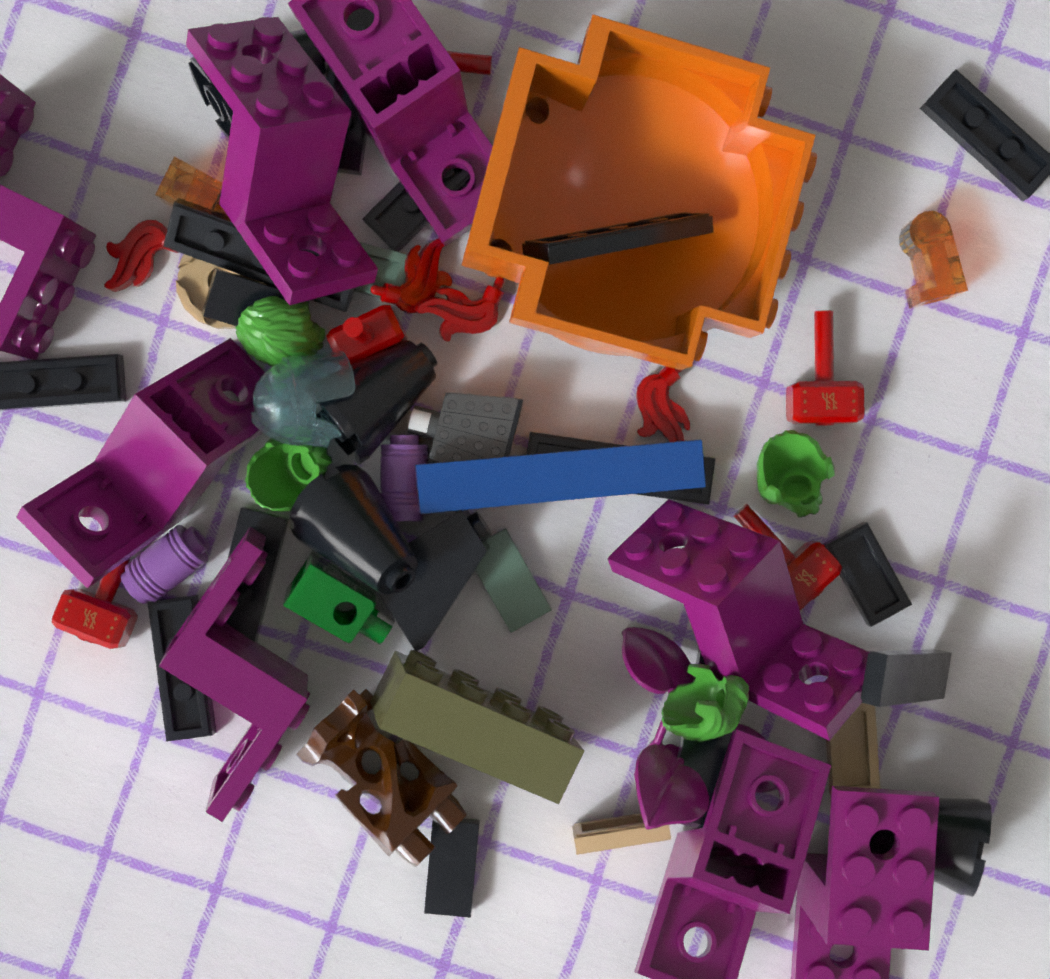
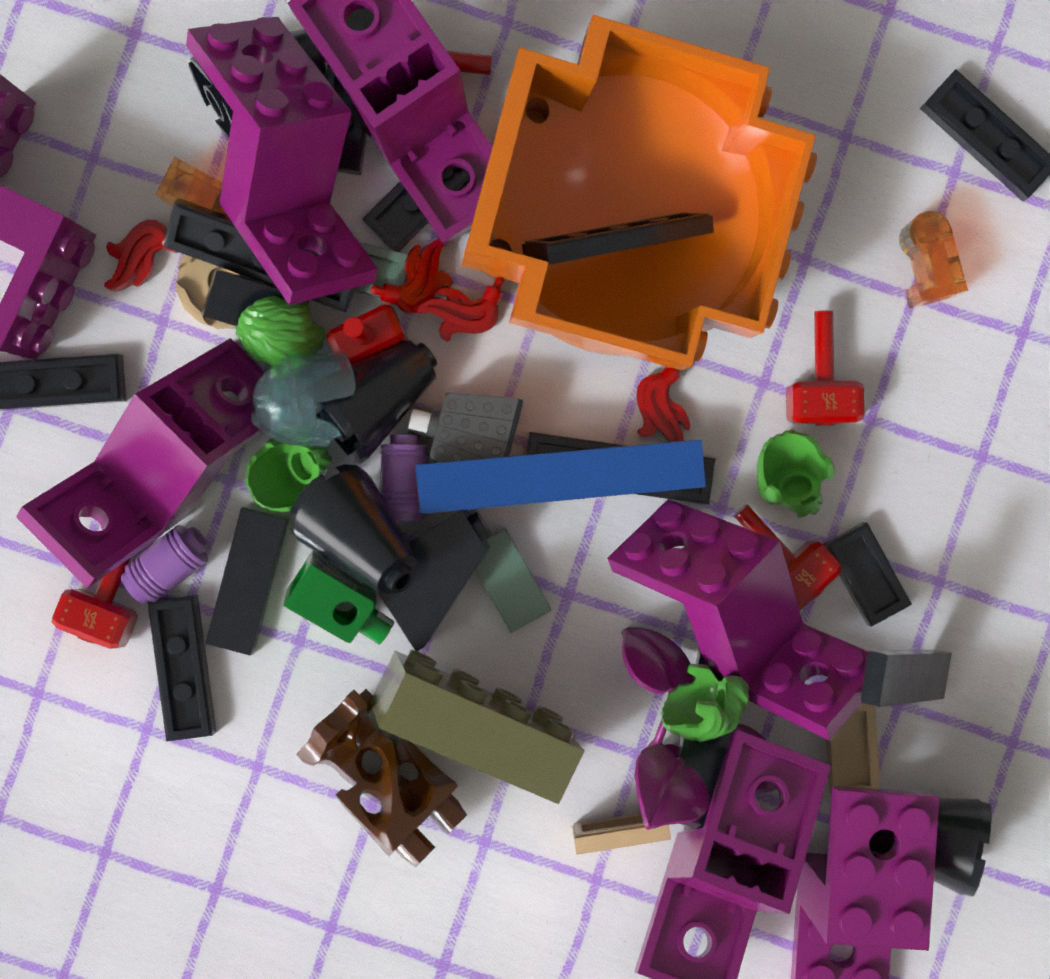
(238, 676): magenta bracket -> none
(452, 870): black tile -> none

